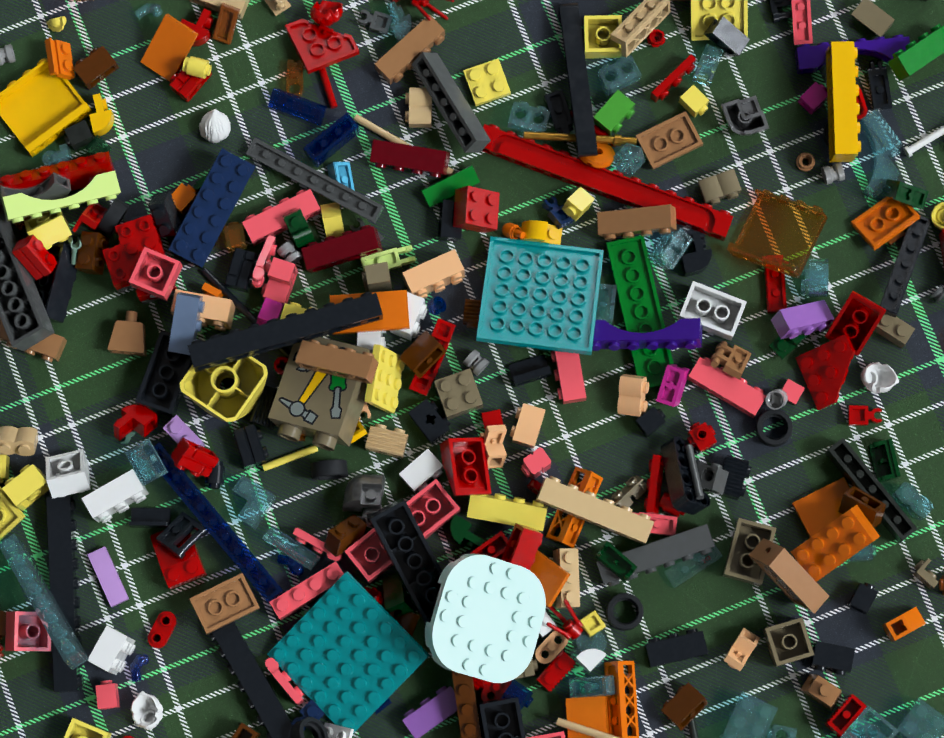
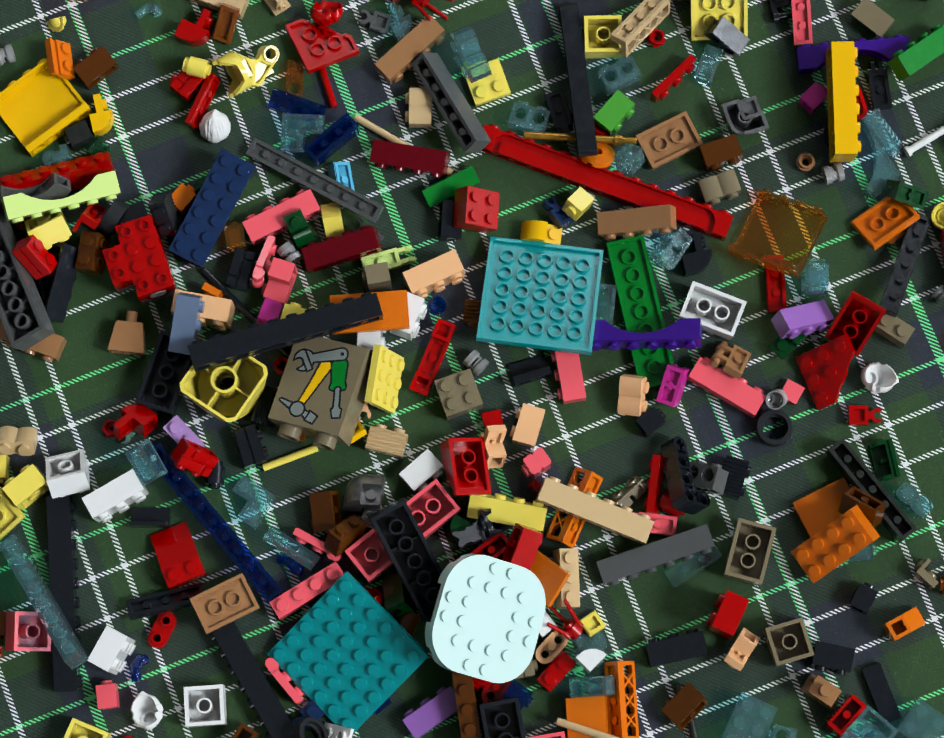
(75, 247): sand green hand -> none
(106, 428): none -> red plate
(108, 576): lavender tile -> none
(155, 273): coral brick -> none
(162, 601): none -> black plate
(169, 47): orange tile -> none
(178, 531): black plate -> none
(202, 101): none -> red tile
(205, 705): none -> white brick
(248, 71): none -> light yellow piece
(295, 129): none -> clear light blue brick
(325, 510): none -> reddish brown brick
(329, 469): black tyre -> none
(336, 361): medium nougat brick -> none
(422, 354): reddish brown brick -> none
(431, 432): black brick -> none
(469, 54): none -> clear light blue brick
(479, 532): none -> black hair
(512, 231): orange cylinder -> none
(616, 562): dark green hinge -> none
(639, 611): black tyre -> none
(694, 101): light yellow brick -> none
(694, 471): dark grey bar -> none
(708, 433): red brick -> none
(720, 153): none -> reddish brown brick
(727, 615): none -> red brick
(789, 575): medium nougat brick -> none
(881, 692): none -> black tile

